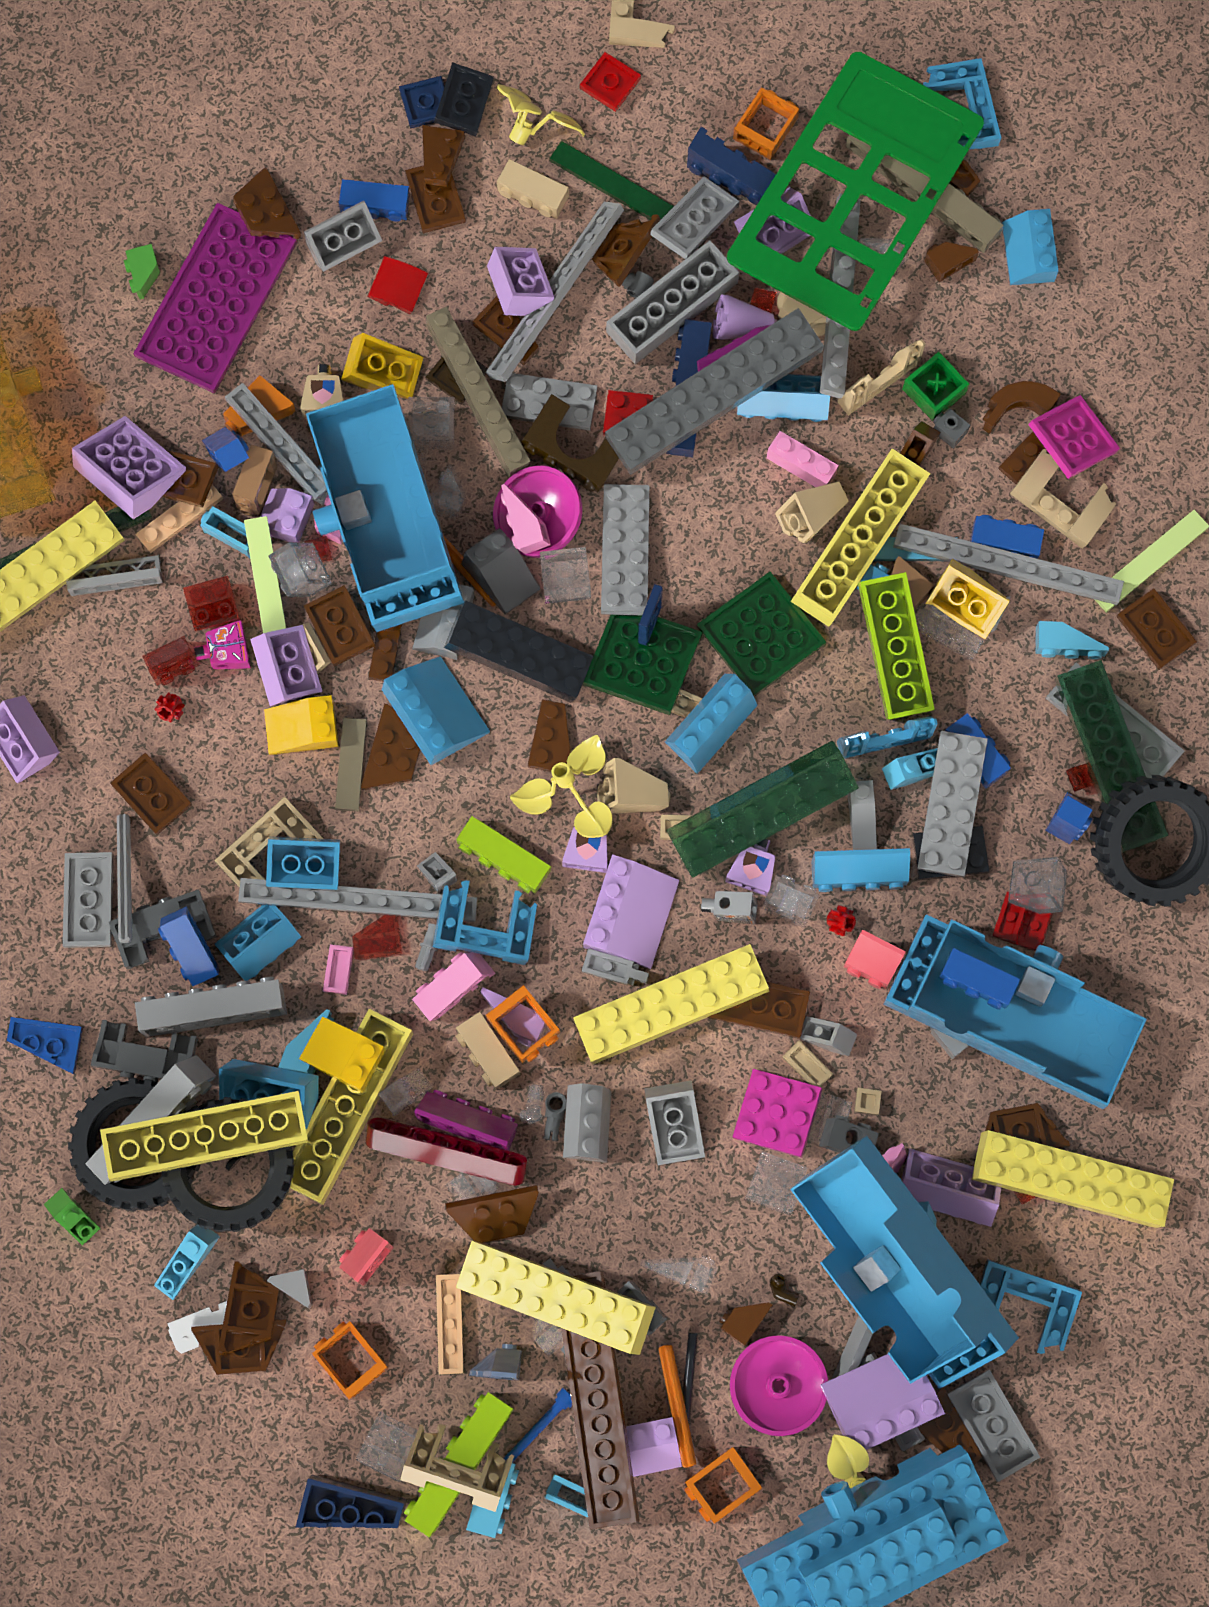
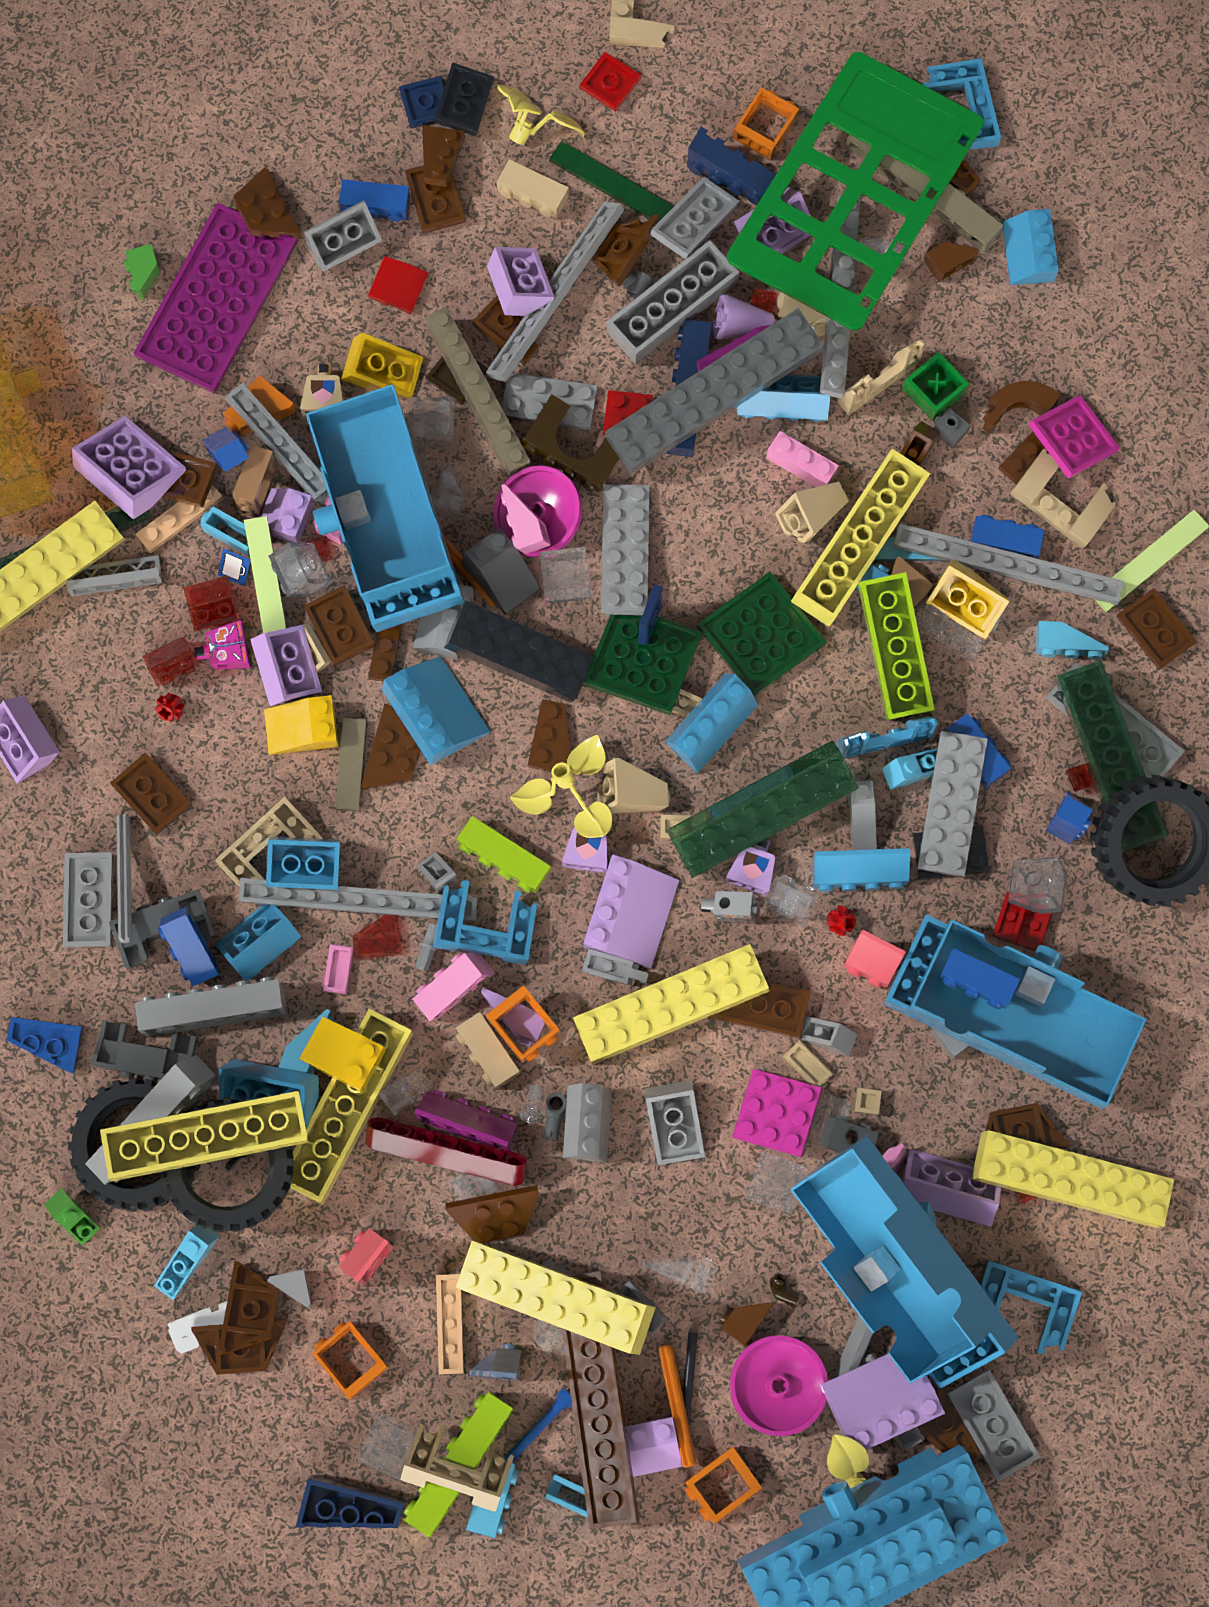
(234, 567): none -> sticker

